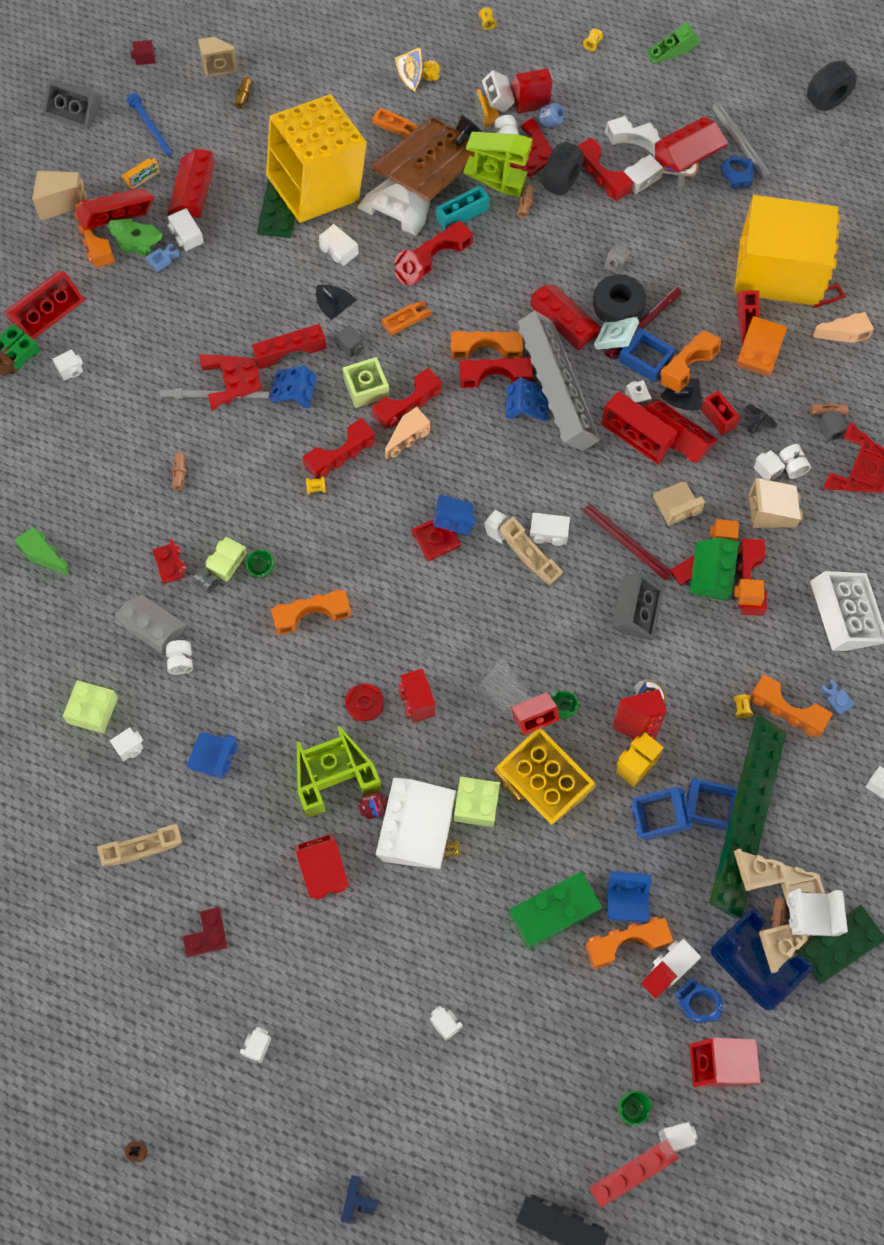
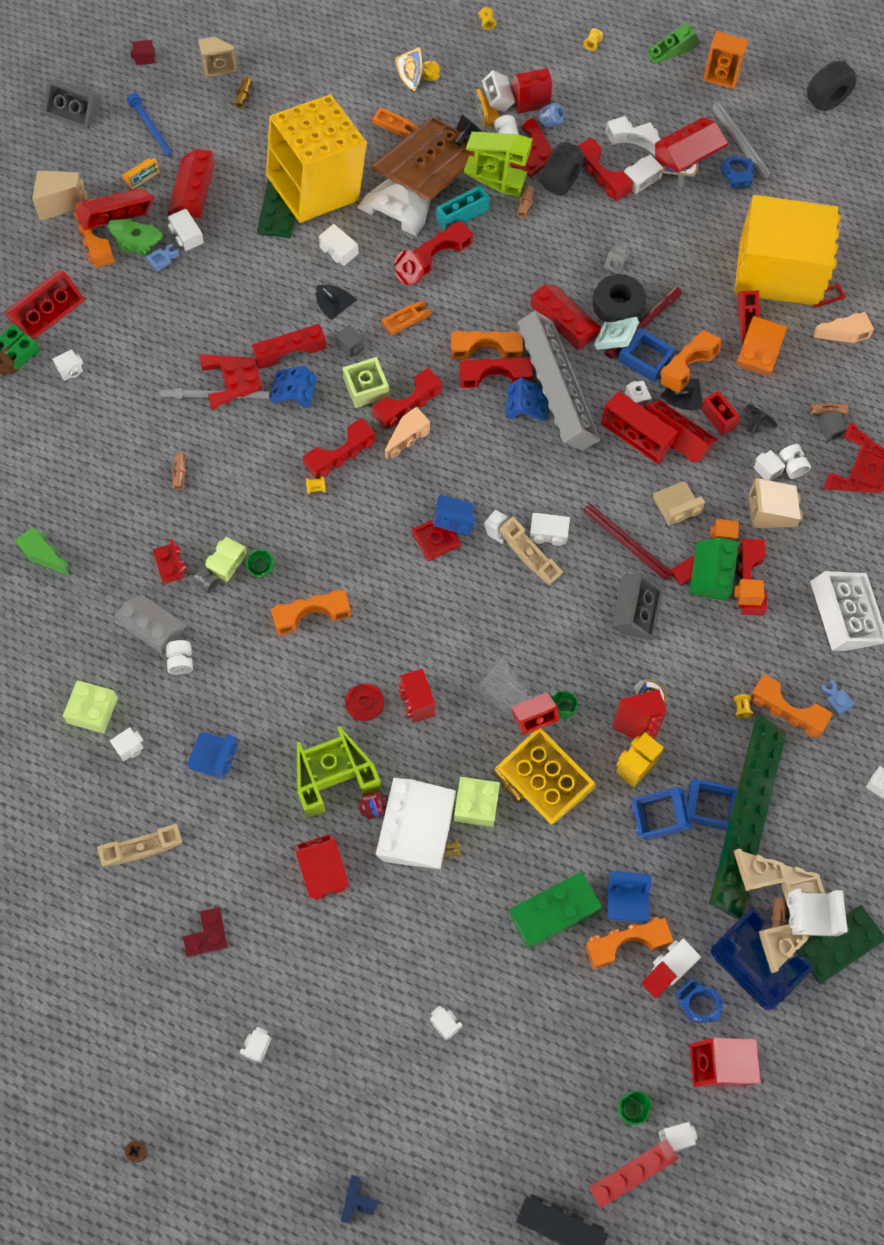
(725, 59): none -> orange brick

